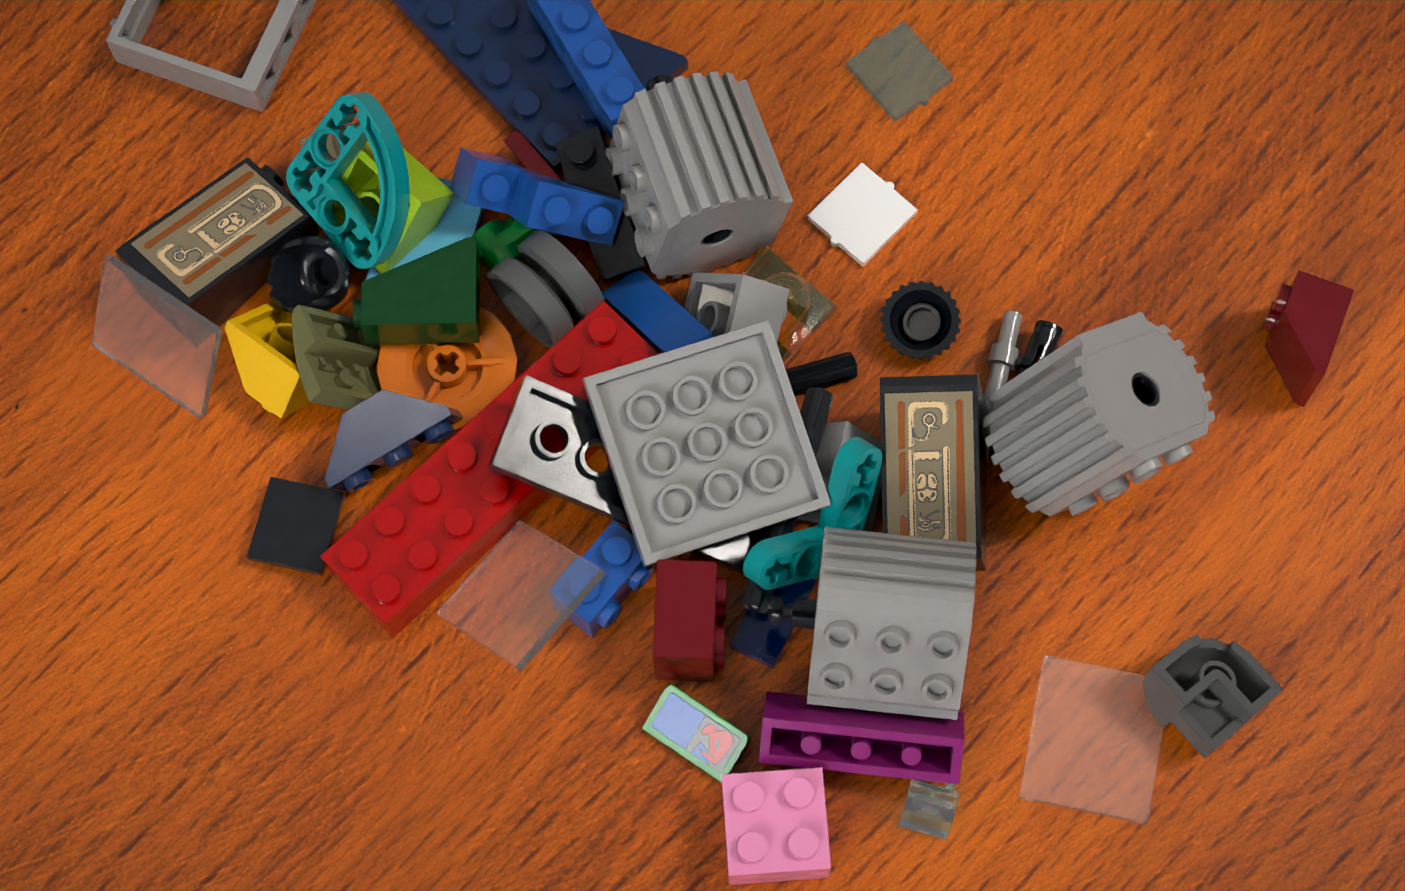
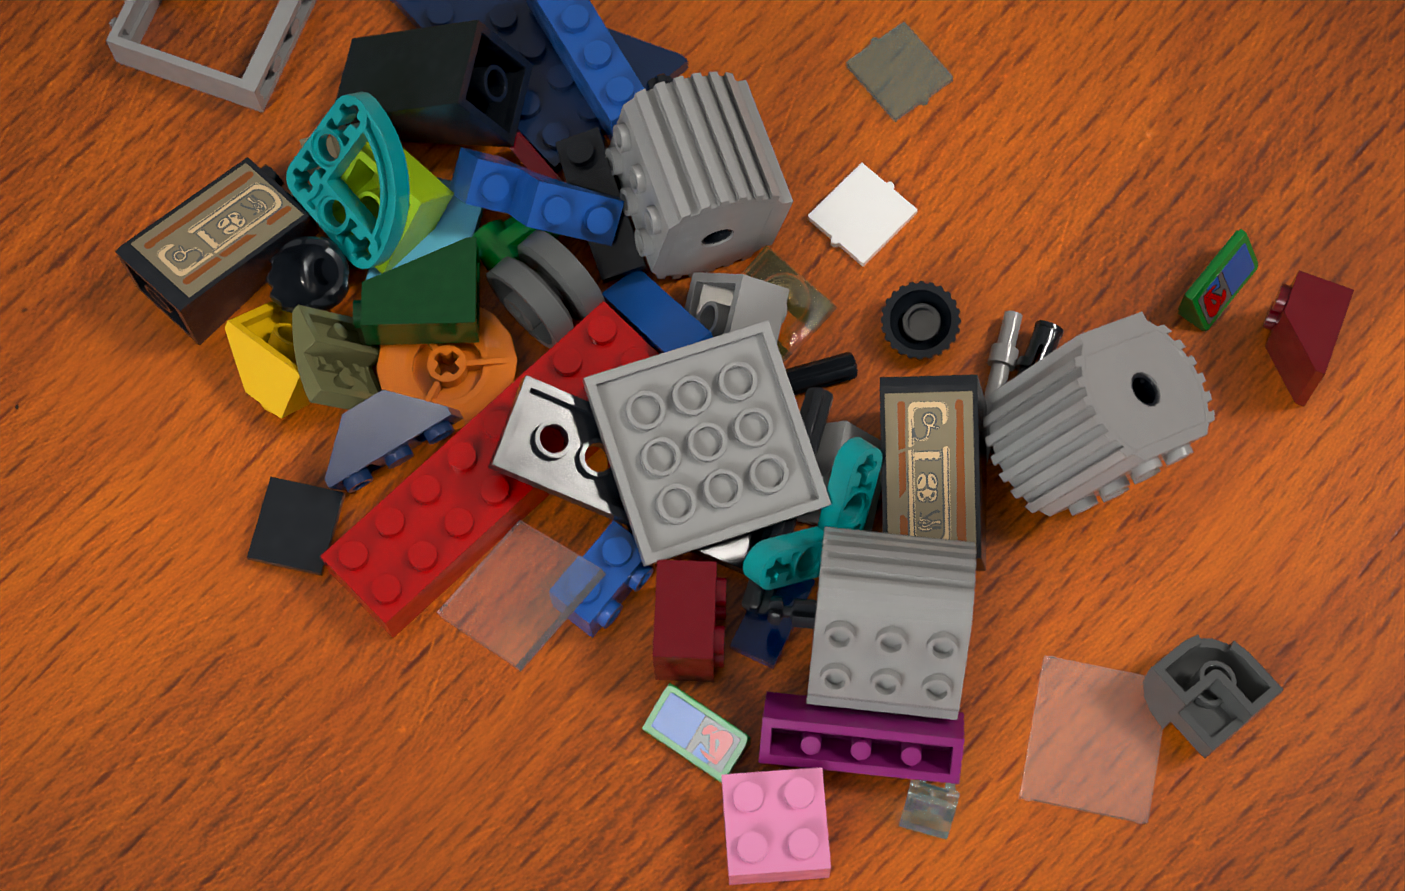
(156, 336): clear piece -> none
(442, 83): none -> black slope
(1219, 282): none -> slope

